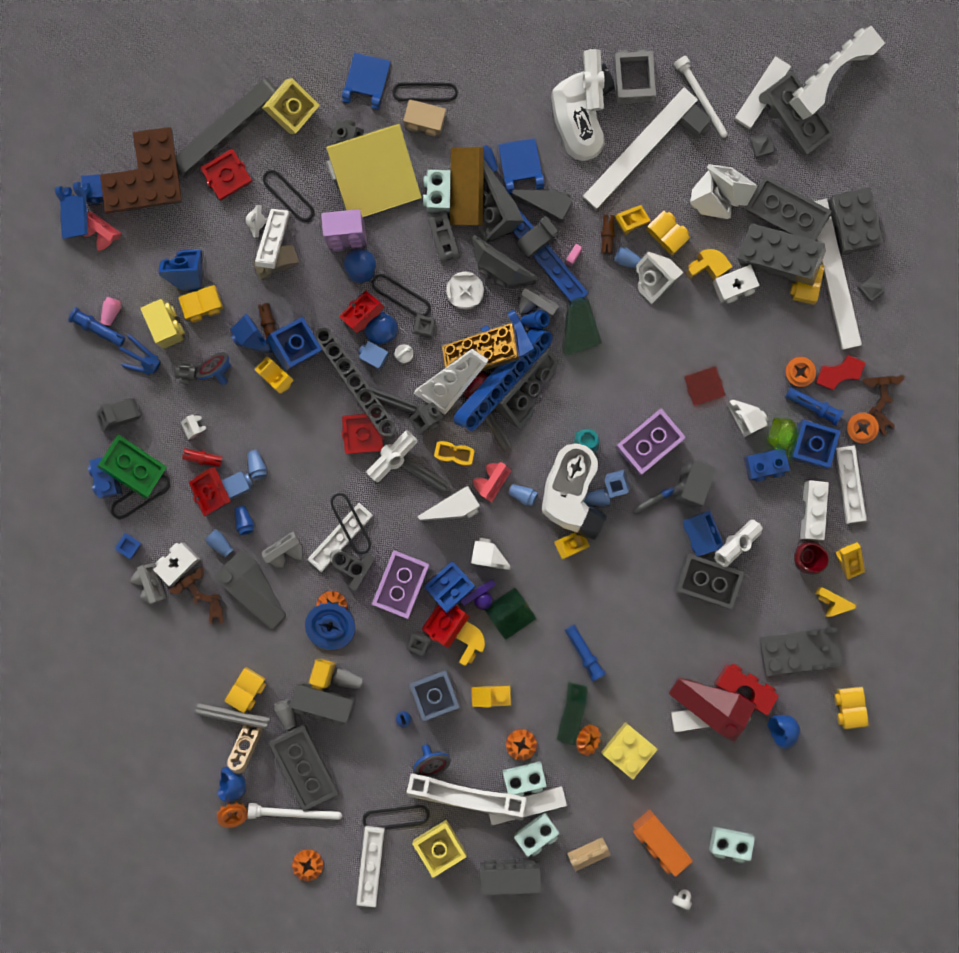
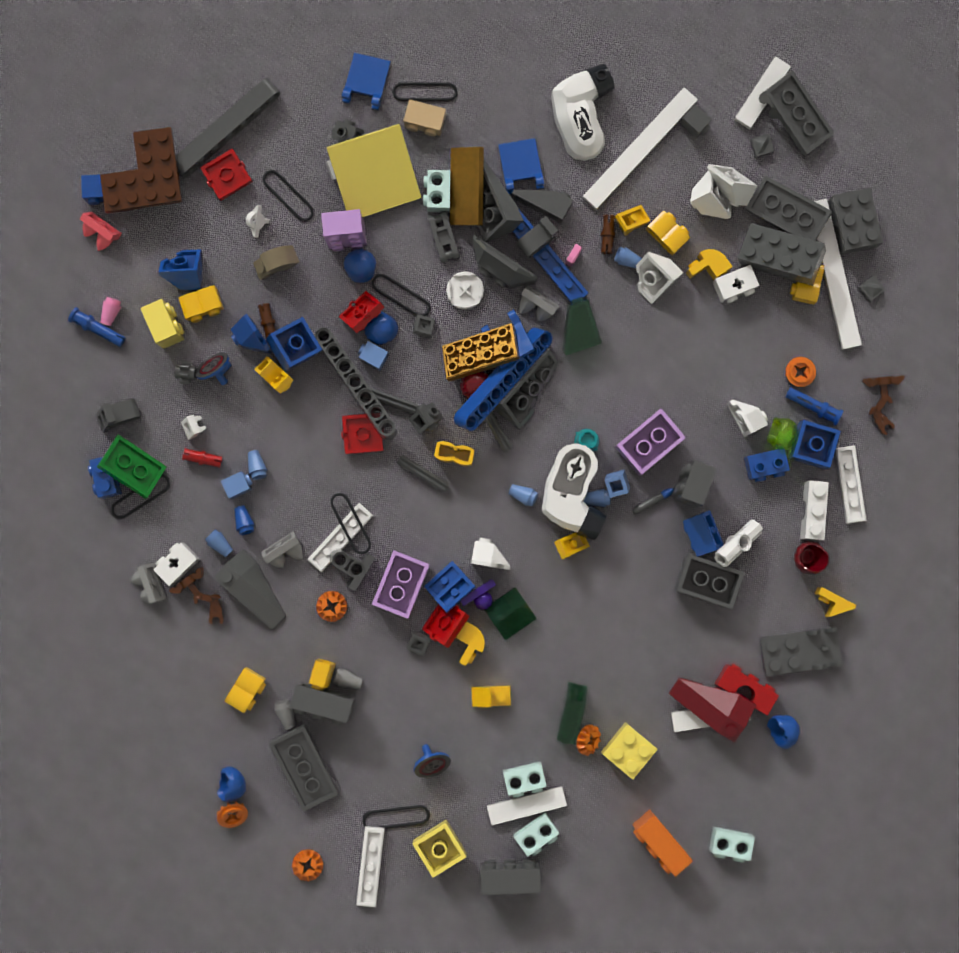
(73, 210): blue flag -> none
(128, 546): blue plate -> none
(149, 364): blue plant -> none
(210, 491): red plate -> none
(233, 716): light grey axle -> none
(243, 737): tan beam -> none
(256, 810): white piece -> none
(272, 238): white tile -> none
(291, 106): light yellow brick -> none
(330, 638): blue gear -> none
(392, 456): white piece -> none
(404, 354): white tile -> none
(407, 716): blue hinge -> none
(434, 695): sand blue brick -> none
(452, 381): white wing -> none
(456, 506): white slope -> none
(468, 798): white arch -> none
(489, 158): blue cone -> none
(490, 487): coral tile -> none
(517, 736): orange gear -> none
(536, 320): blue cone -> none
(588, 854): tan hinge -> none
(589, 661): blue pin -> none
(593, 80): white piece -> none
(634, 95): light grey window -> none
(683, 65): white piece -> none
(684, 903): white tile -> none
(704, 386): clear red piece -> none
(812, 96): white arch -> none
(850, 369): red tile -> none
(851, 560): yellow slope -> none
(851, 707): yellow brick -> none
(863, 418): orange gear -> none

